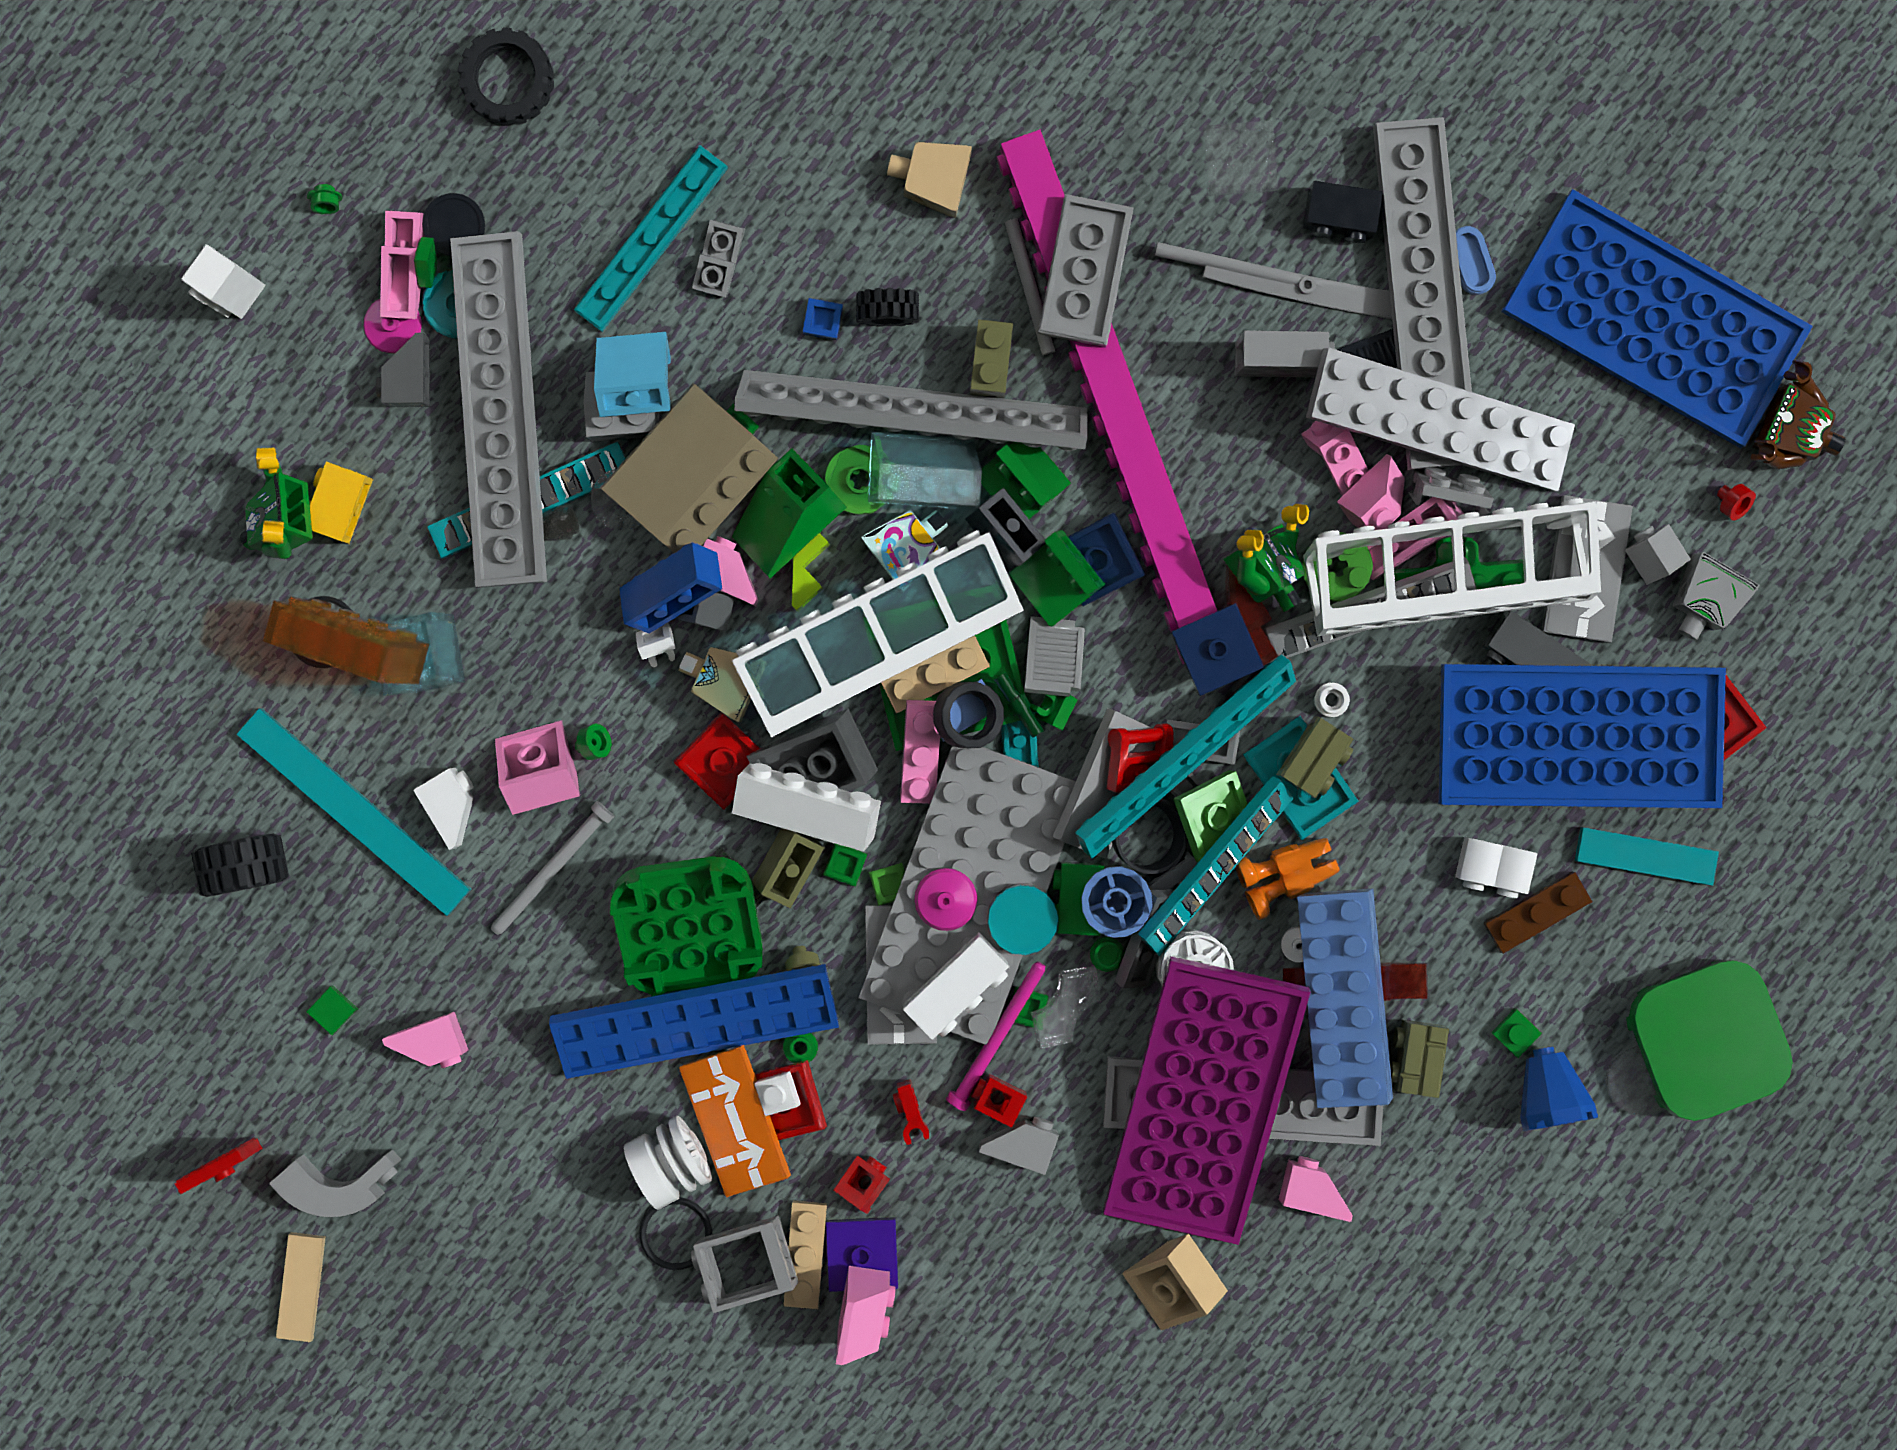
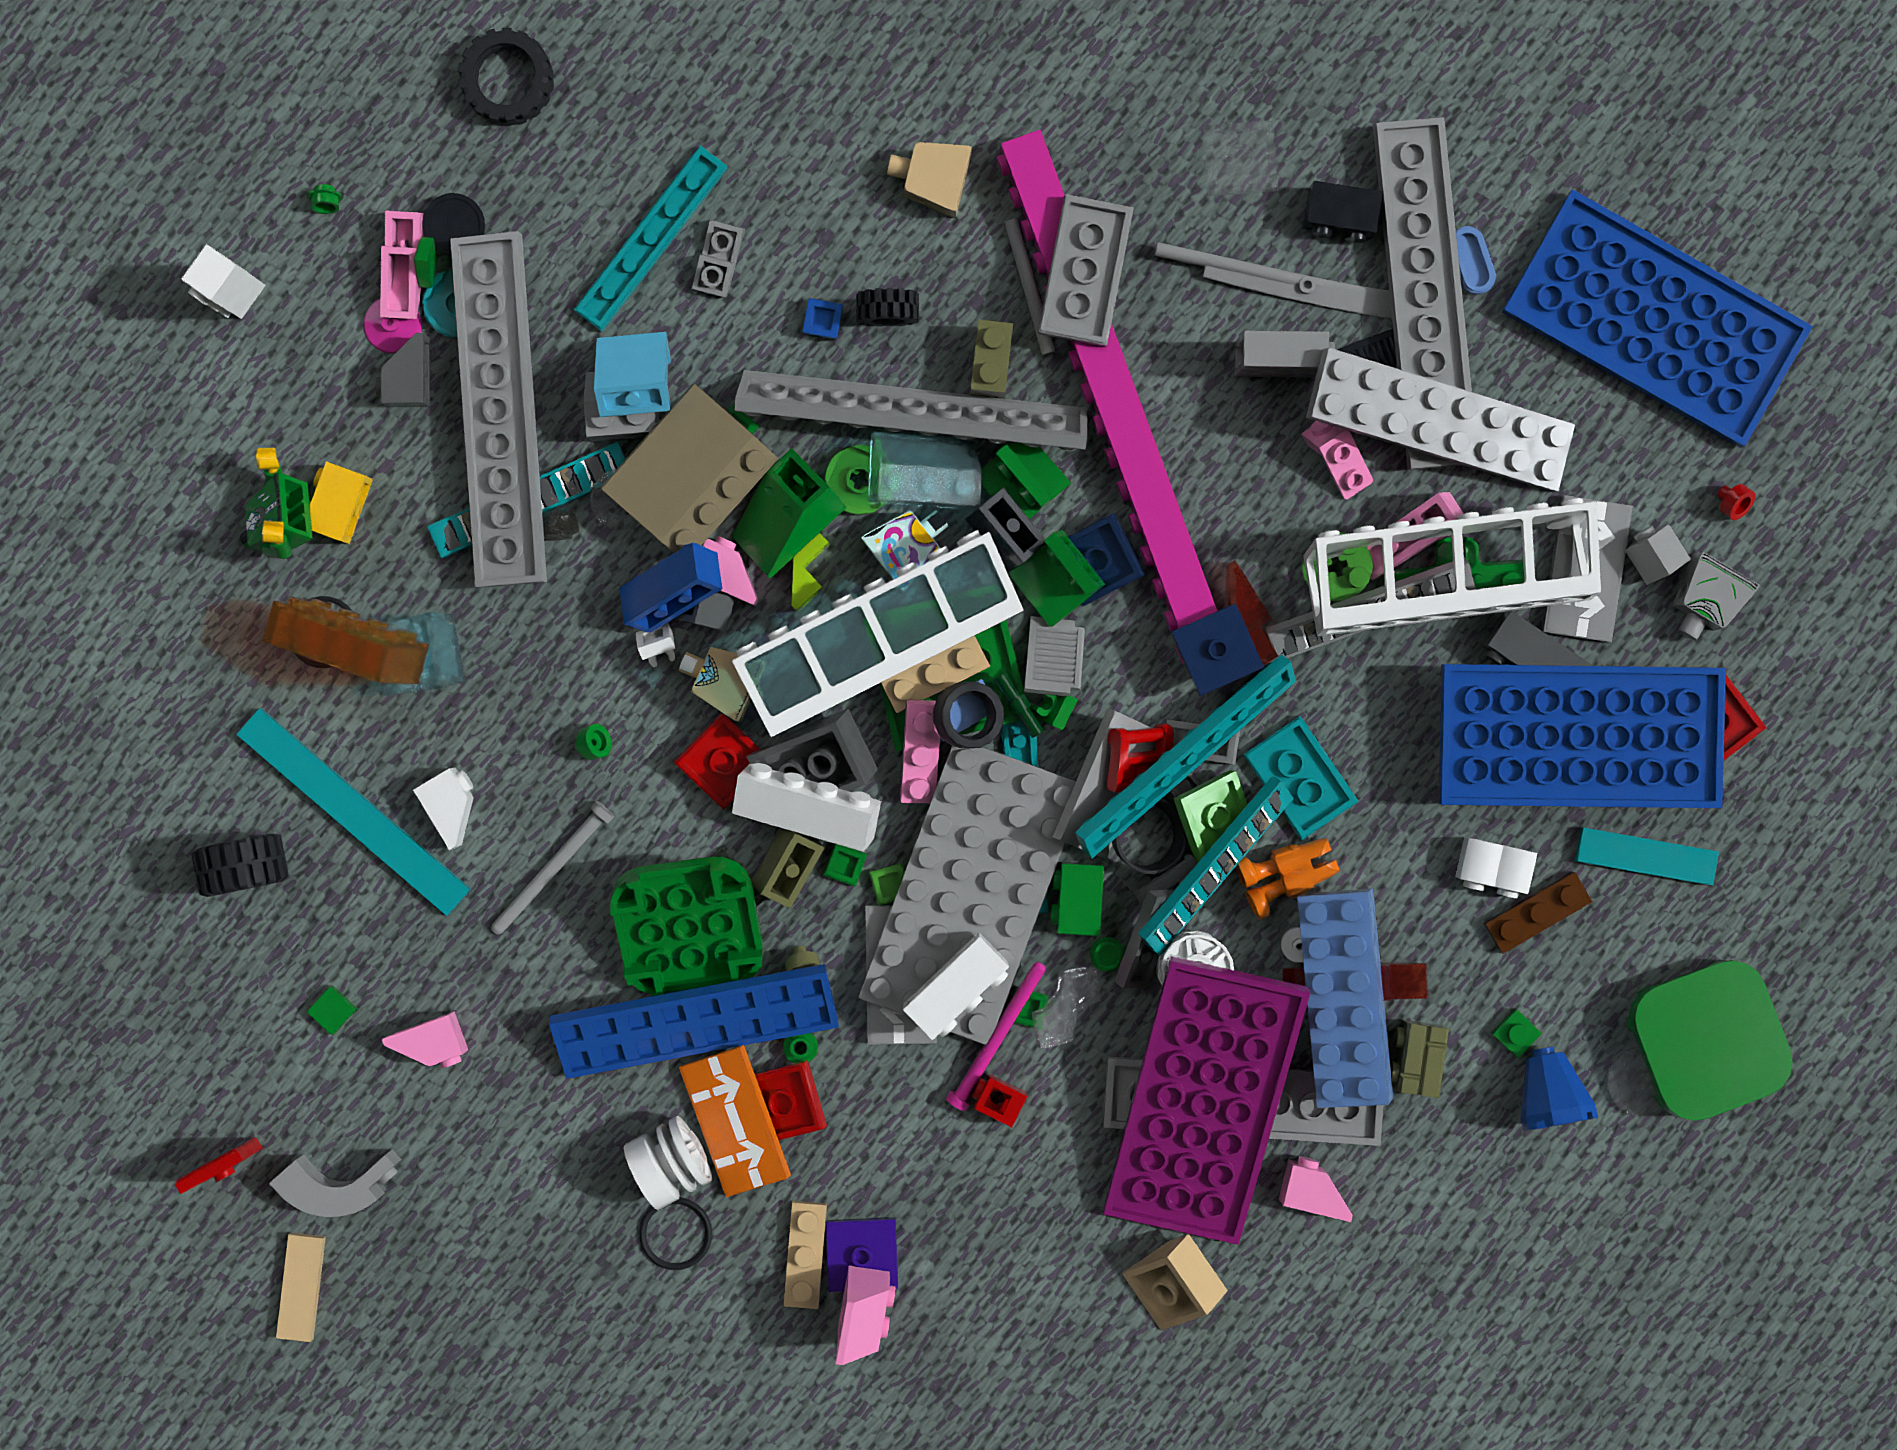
(536, 768): bright pink slope -> none
(777, 1093): white plate -> none
(778, 1255): light grey window -> none
(850, 1184): red brick -> none
(906, 1102): red plate -> none
(945, 899): dark pink piece -> none
(1022, 919): teal tile -> none
(1024, 1145): light grey slope -> none
(1116, 901): medium blue cylinder -> none
(1270, 561): green torso -> none
(1316, 757): olive brick -> none
(1342, 696): white plate -> none
(1376, 496): bright pink slope -> none
(1463, 489): light grey piece -> none
(1797, 423): reddish brown torso -> none

